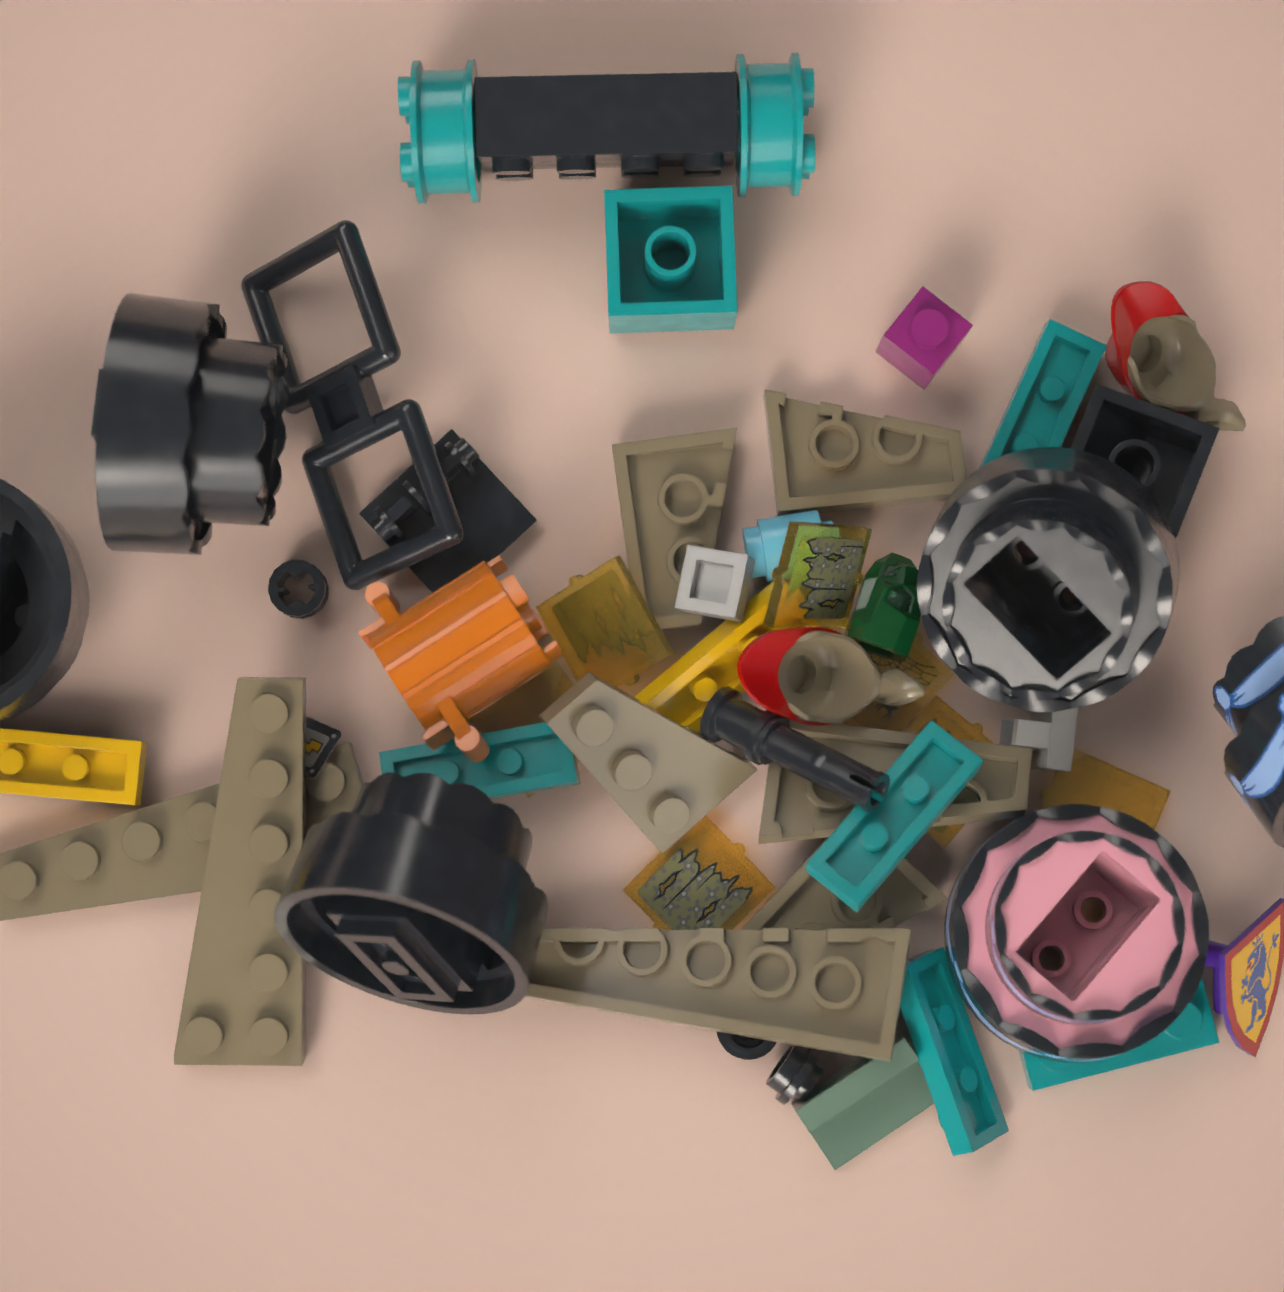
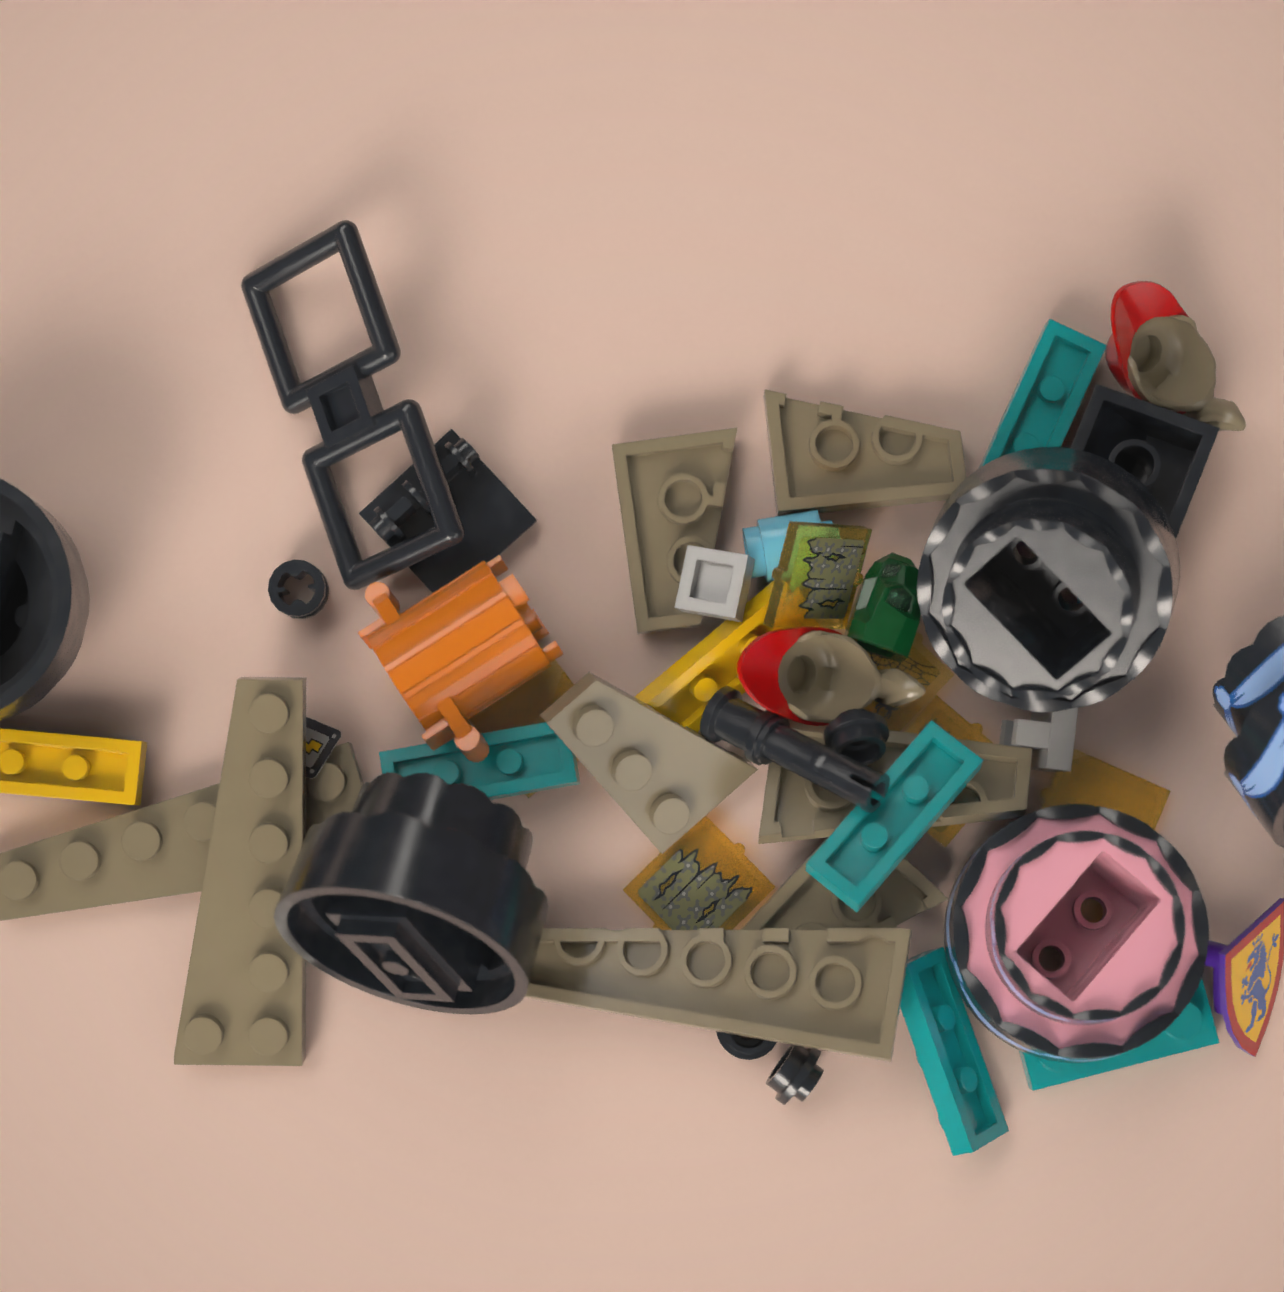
(184, 427): black piece -> none
(605, 625): clear yellow piece -> none
(606, 123): brick -> none
(670, 259): teal brick -> none
(858, 735): none -> black plate
(865, 1103): sand green panel -> none
(923, 337): magenta brick -> none

